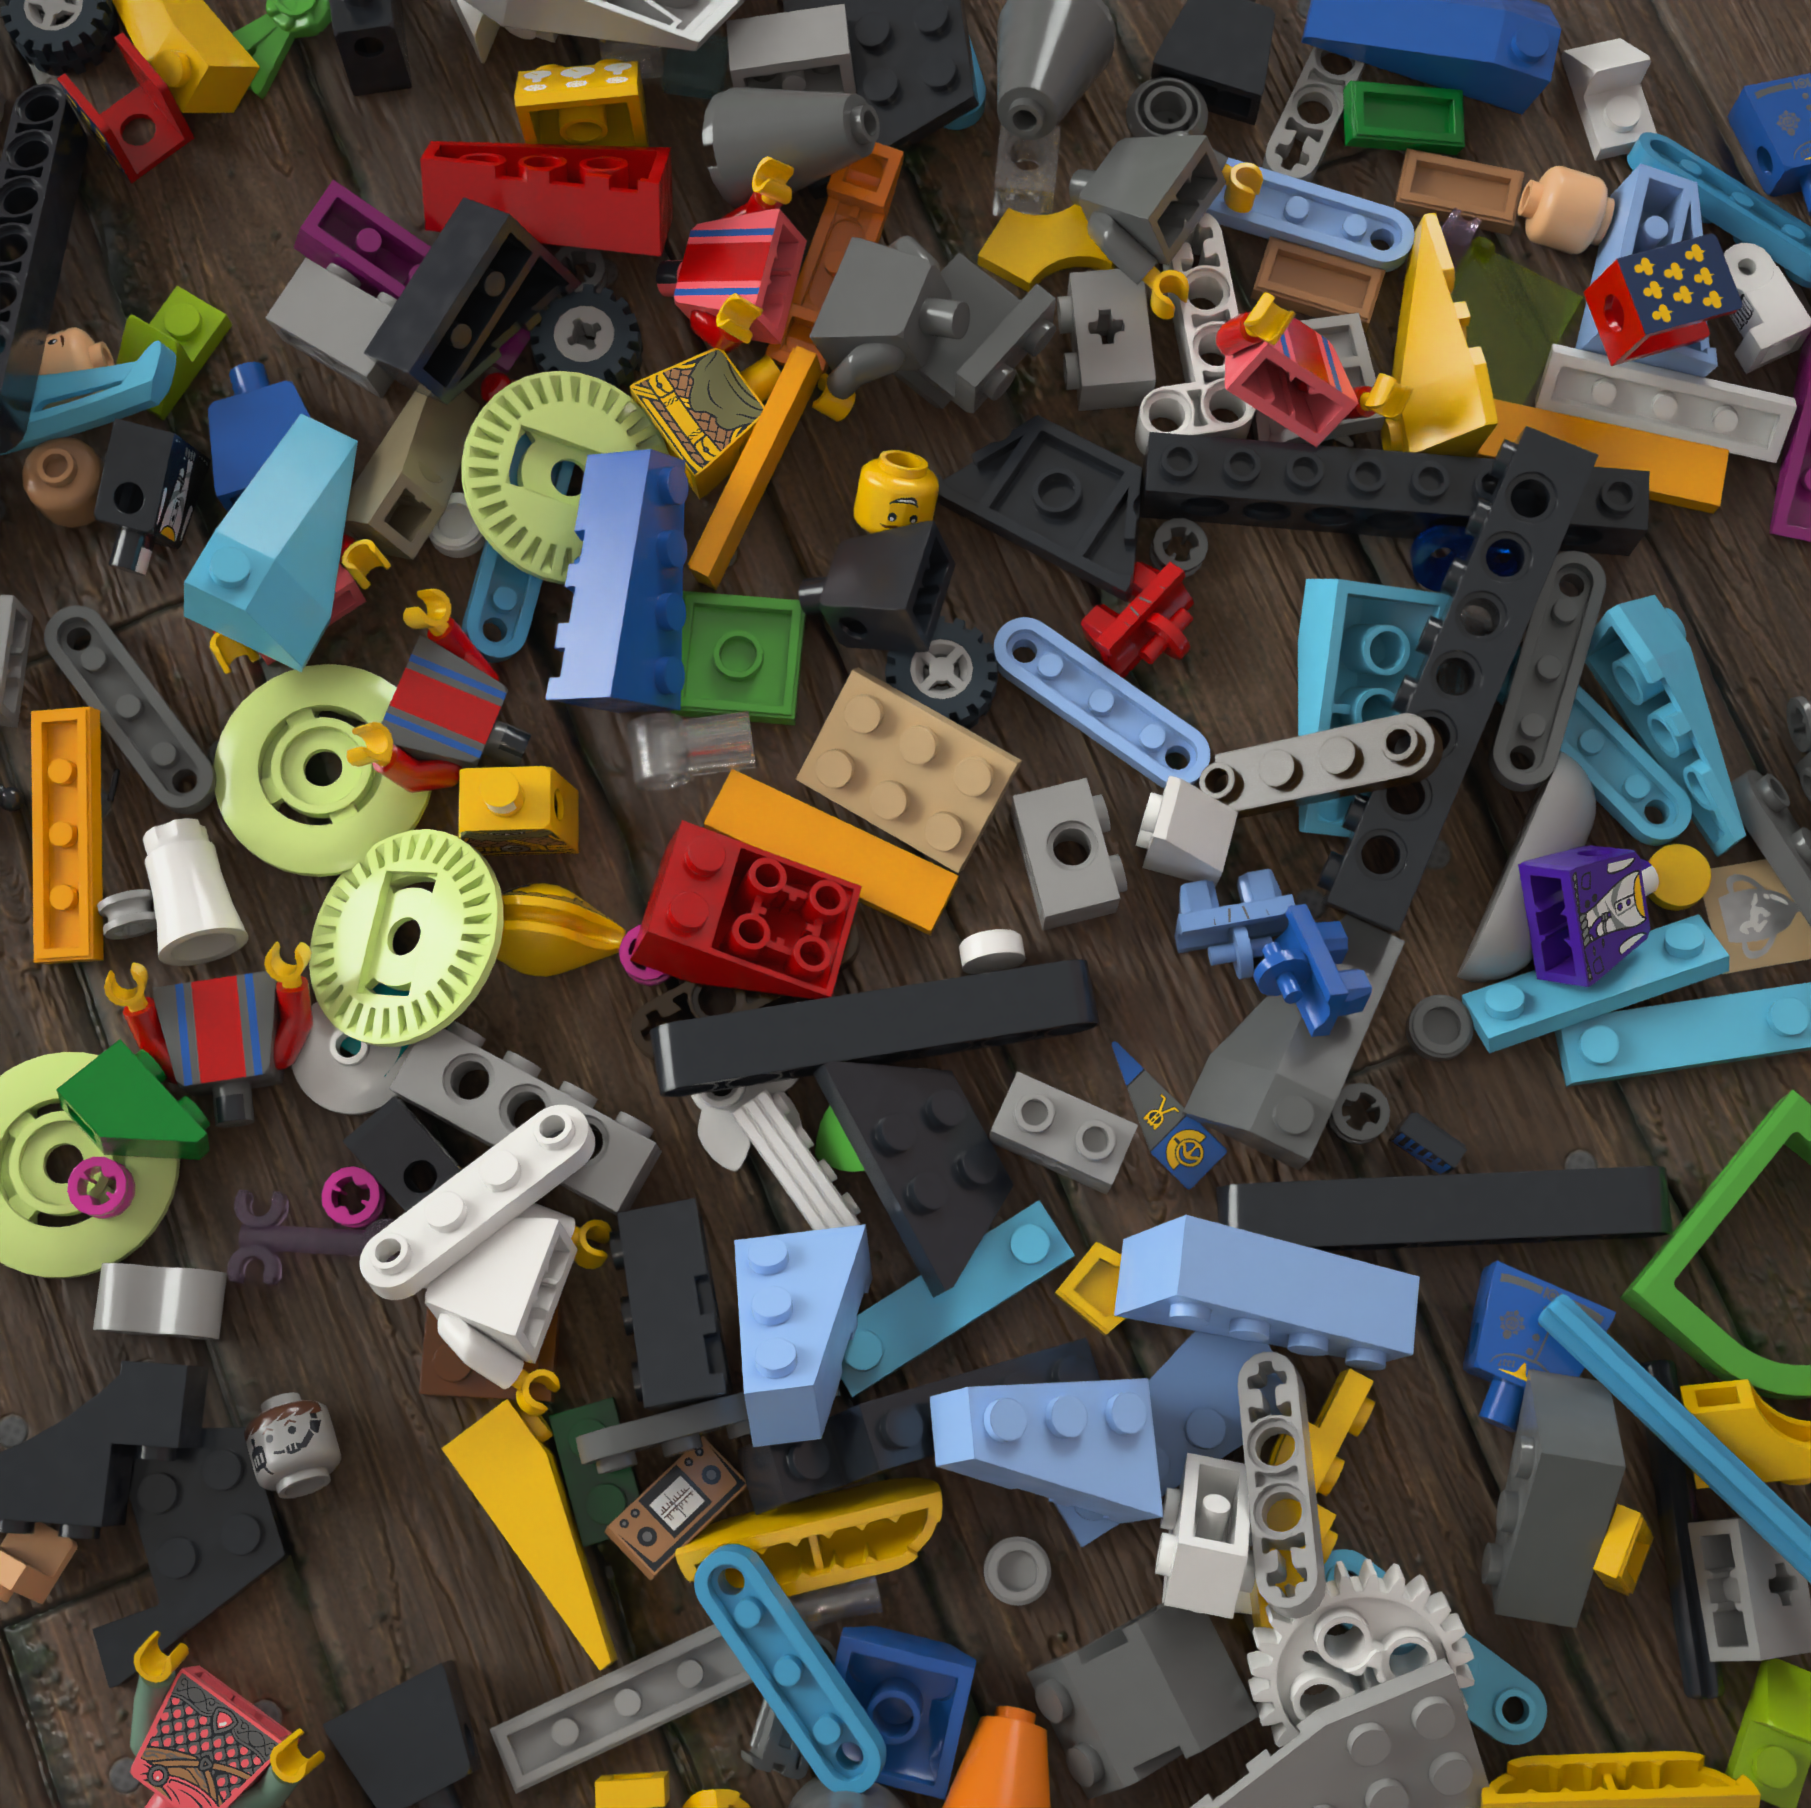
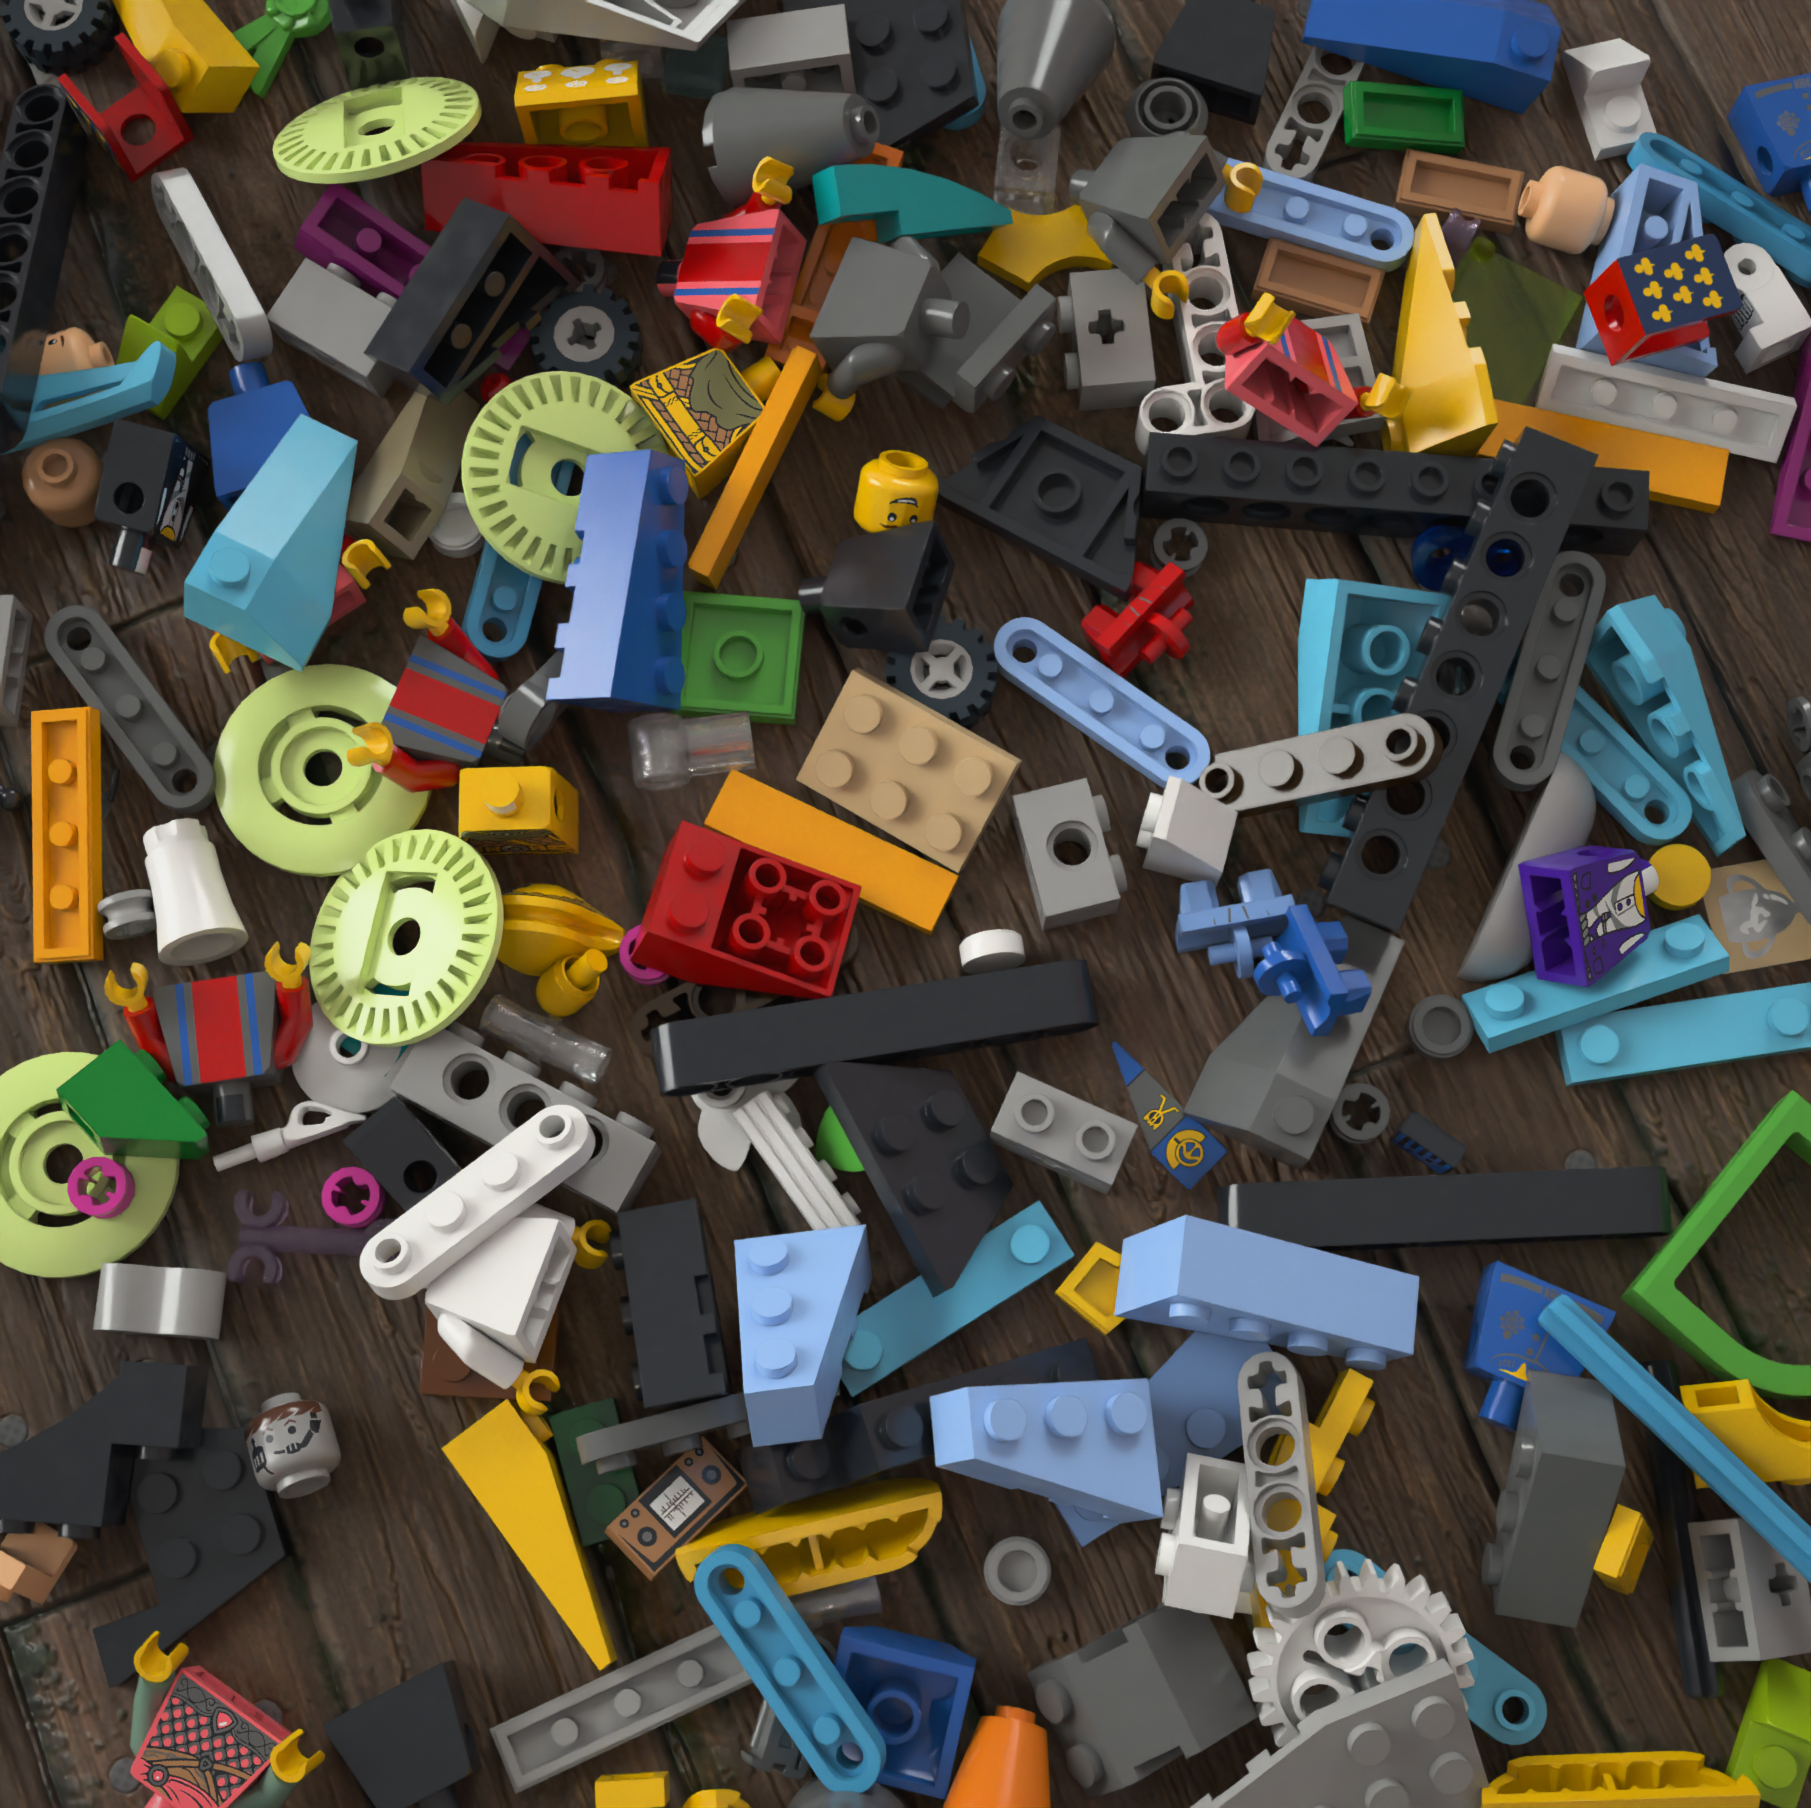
(211, 264): none -> light grey beam
(295, 1133): none -> white hand
(330, 141): none -> yellowish green piece
(527, 713): none -> dark grey piece
(545, 1039): none -> clear pin
(570, 983): none -> yellow cylinder
(903, 202): none -> teal slope

